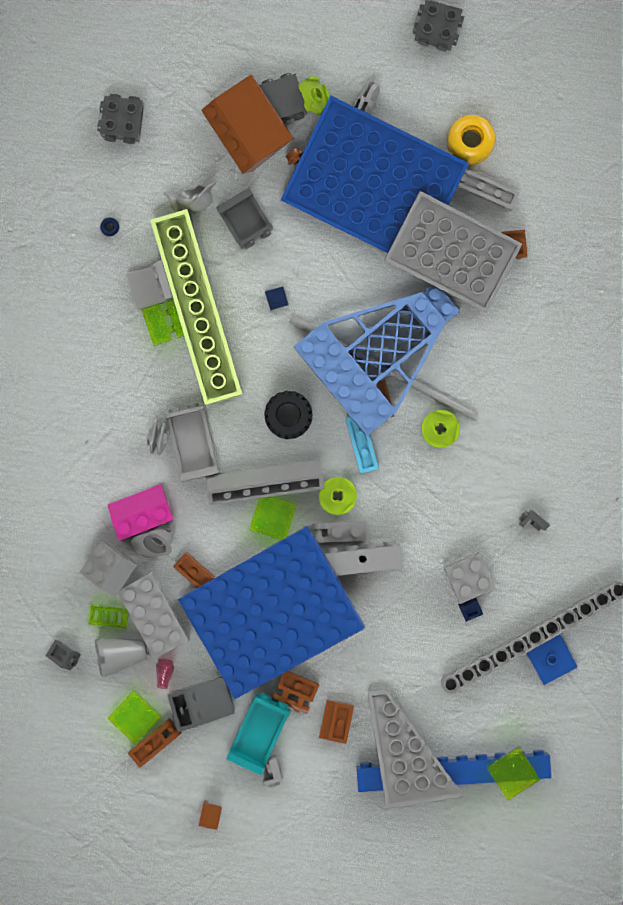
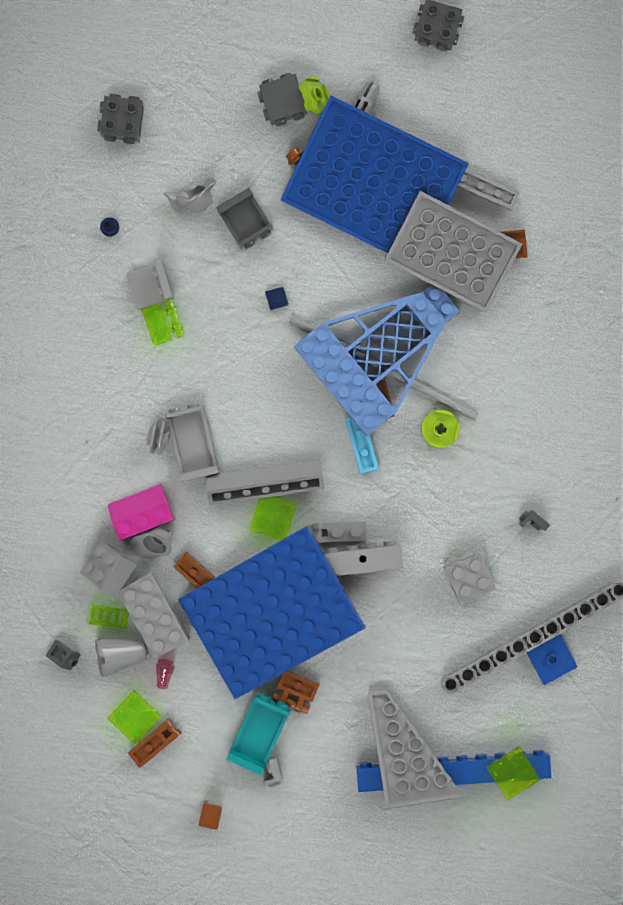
(196, 307): yellowish green brick -> none
(200, 704): dark grey slope -> none
(247, 124): dark orange slope -> none
(273, 406): black tyre -> none
(336, 721): dark orange plate -> none
(349, 496): lime plate -> none
(470, 609): dark blue plate -> none
(475, 124): yellow piece -> none

